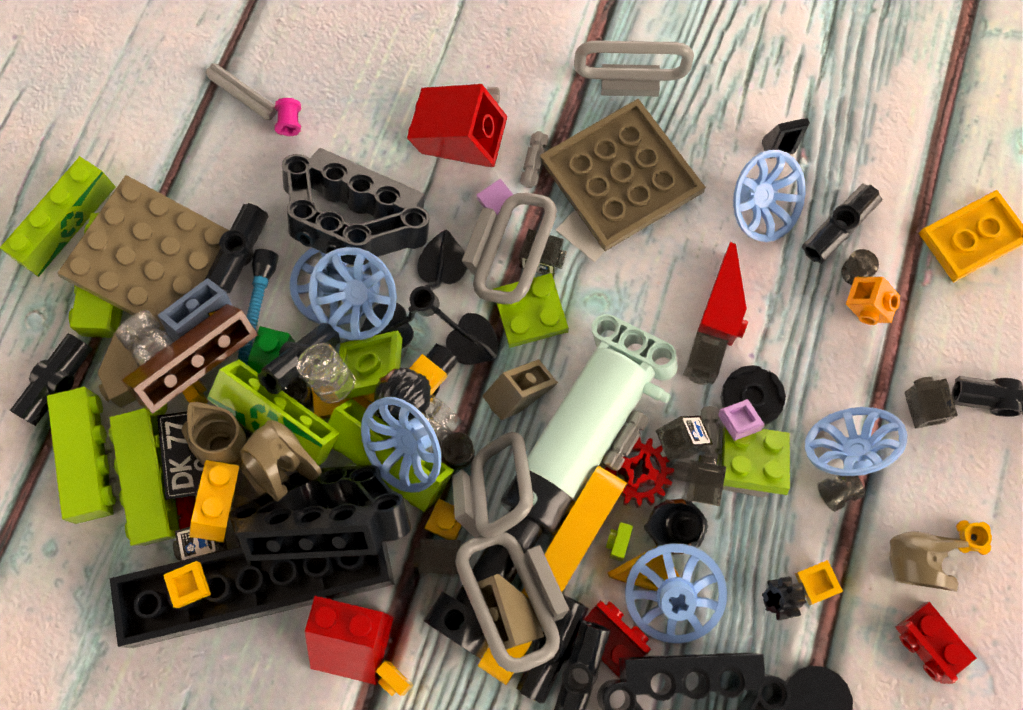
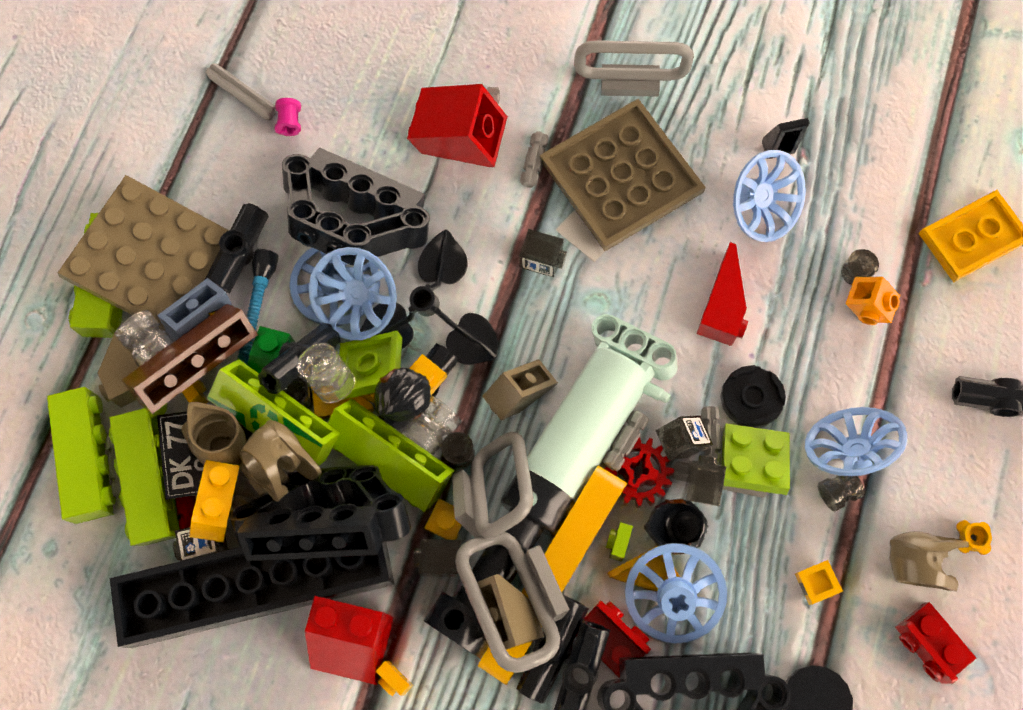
(50, 378): black piece -> none
(58, 216): lime brick -> none
(186, 584): yellow plate -> none
(409, 439): light blue wheel -> none
(487, 238): light grey bar -> none
(494, 196): lavender tile -> none
(535, 315): lime plate -> none
(705, 358): clear smoke brick -> none
(741, 419): lavender tile -> none
(784, 598): black gear -> none
(831, 233): black piece -> none
(930, 402): clear smoke brick -> none

